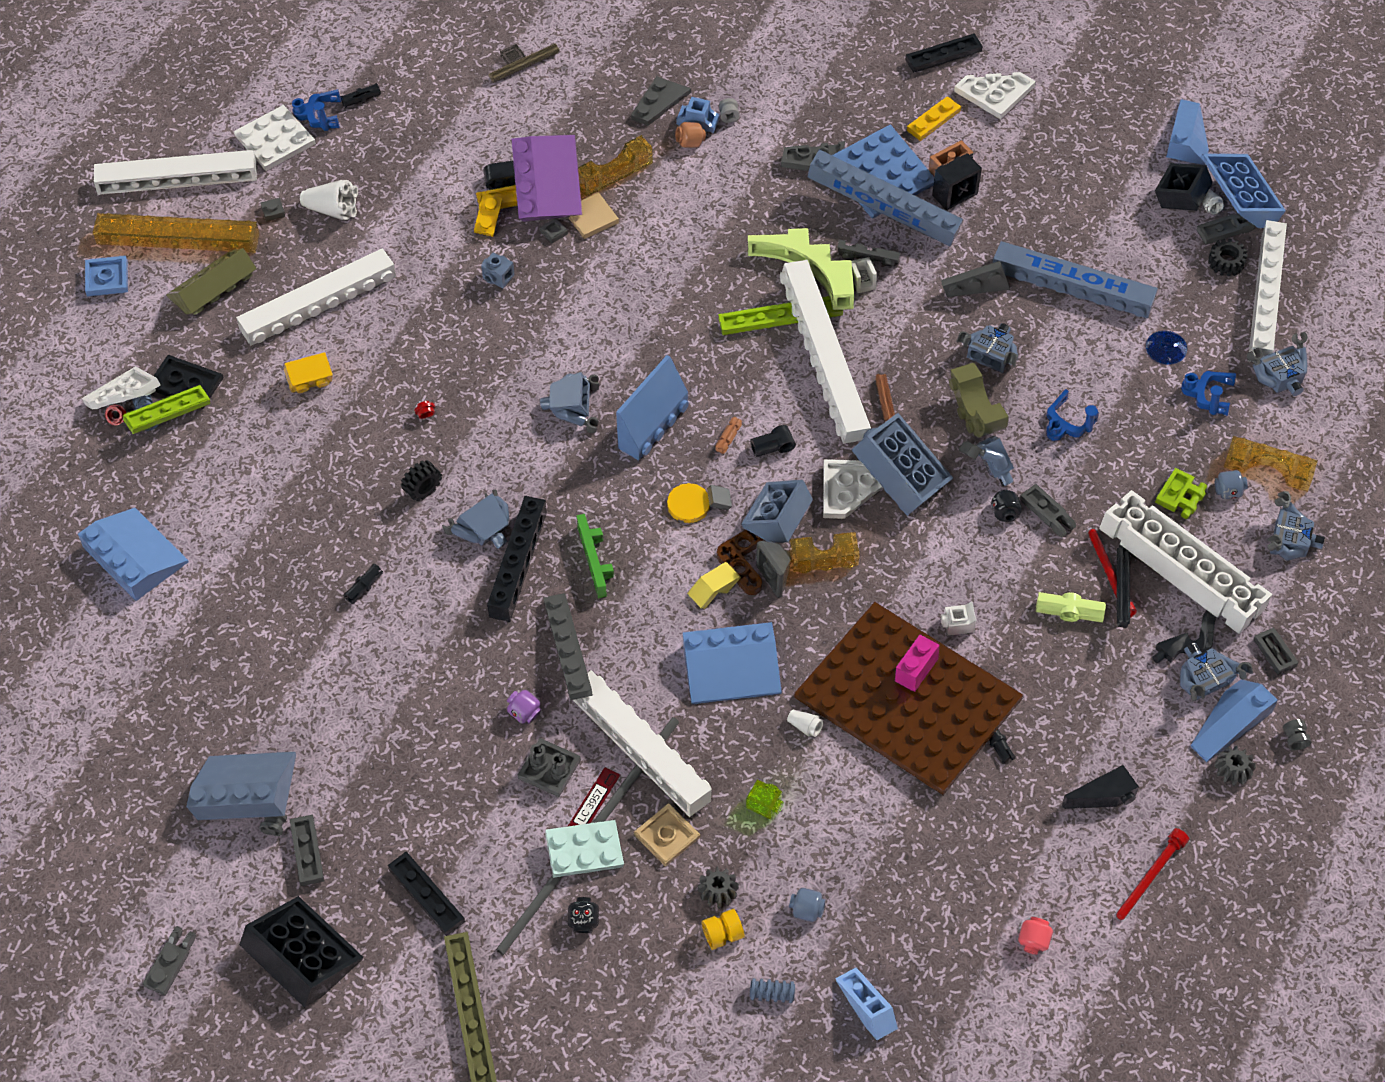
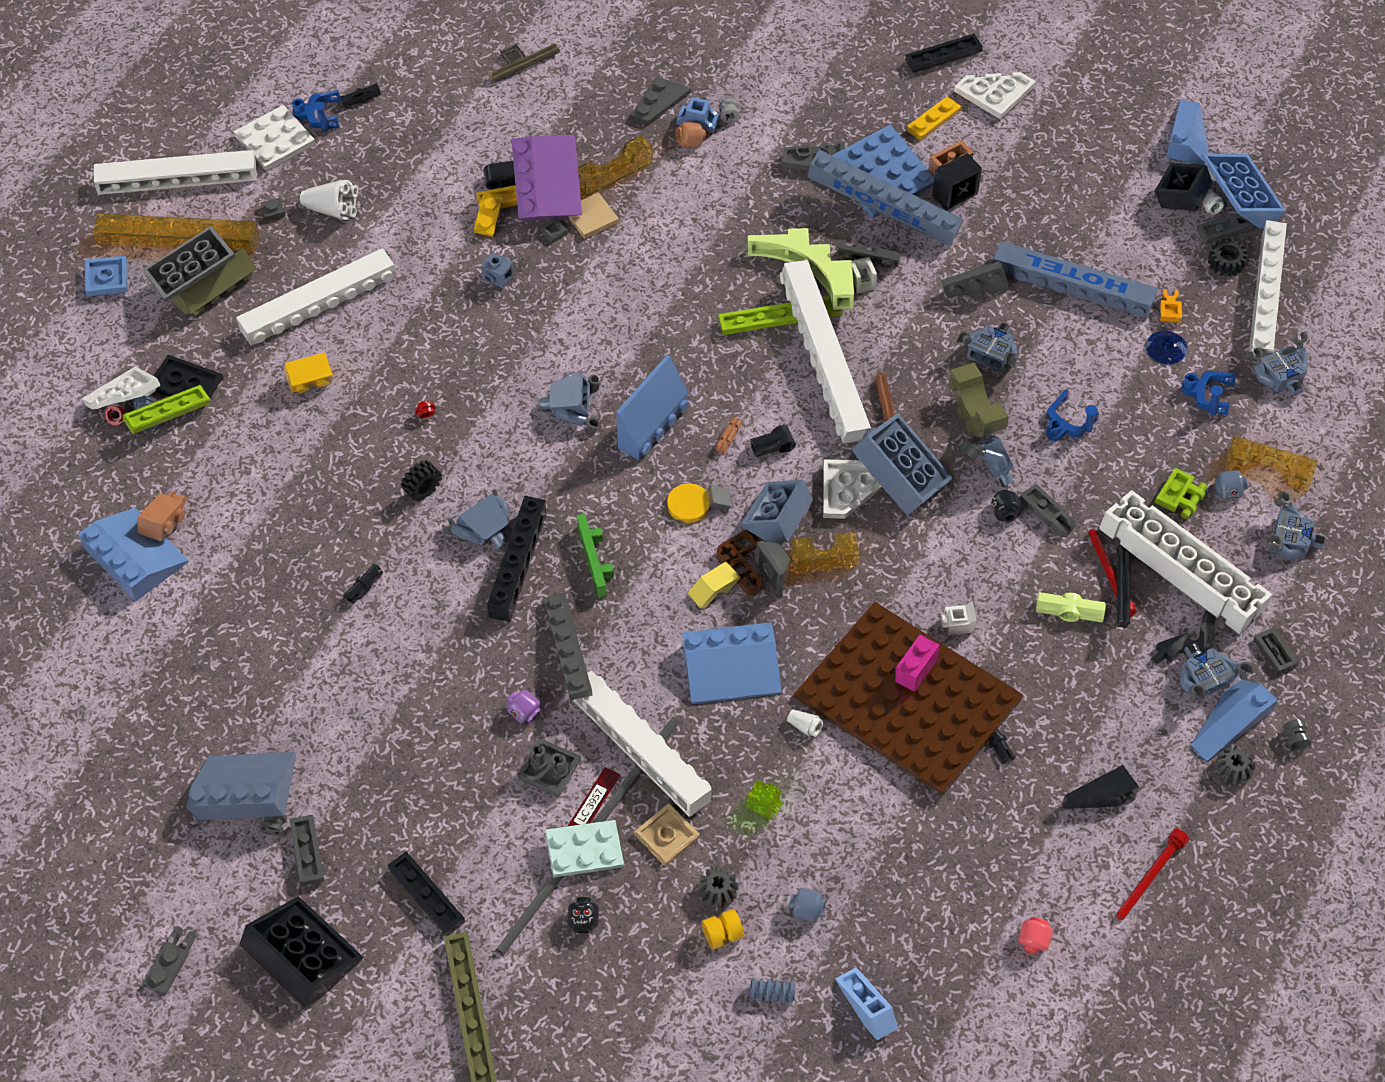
(161, 516): none -> nougat brick
(188, 263): none -> dark grey slope
(1170, 308): none -> light orange plate

